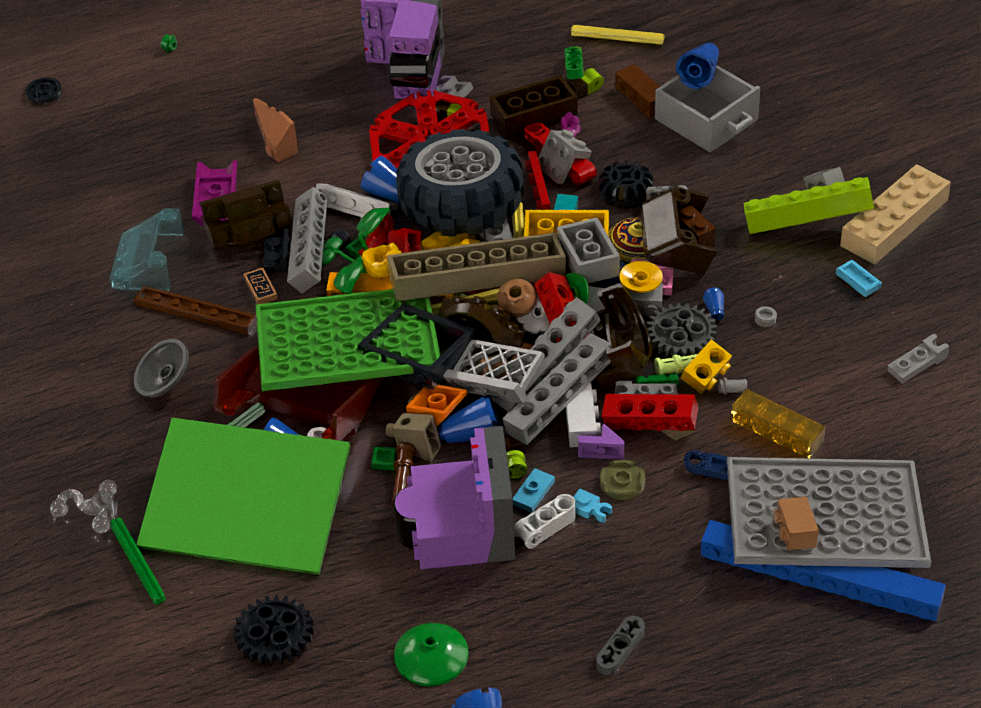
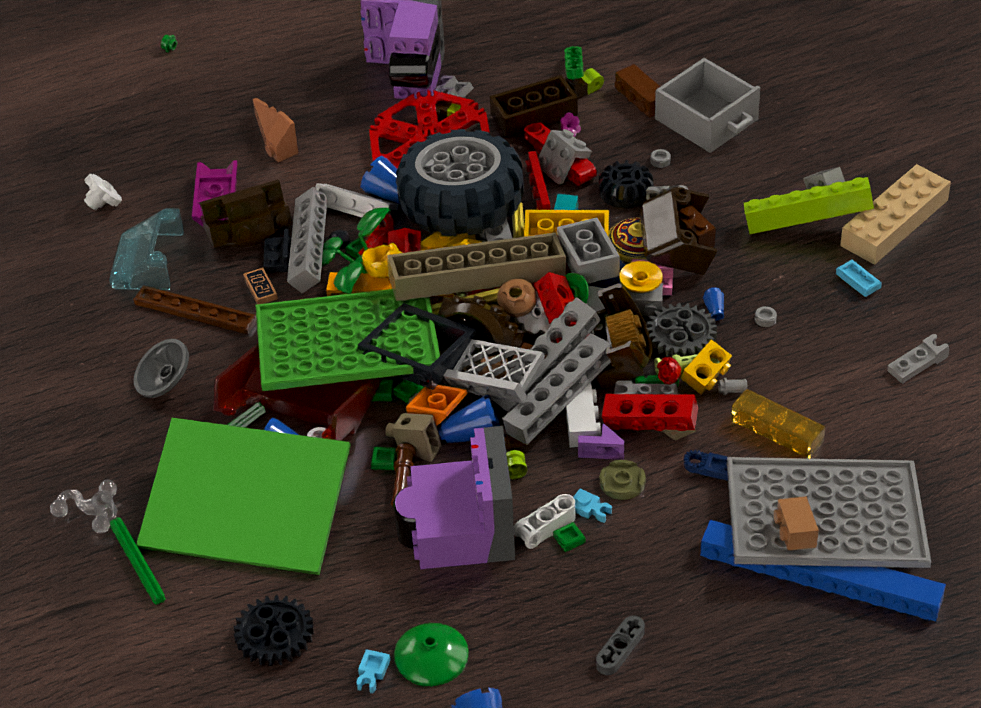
(43, 92): black wheel -> none
(100, 193): none -> white plant
(372, 667): none -> medium azure plate
(384, 391): none -> green tile
(406, 390): none -> green tile
(533, 490): medium azure plate -> none
(569, 536): none -> green tile
(617, 34): light yellow axle -> none
(624, 328): none -> pearl gold brick
(660, 158): none -> light grey tile
(669, 370): none -> red plate
(698, 65): blue cone -> none

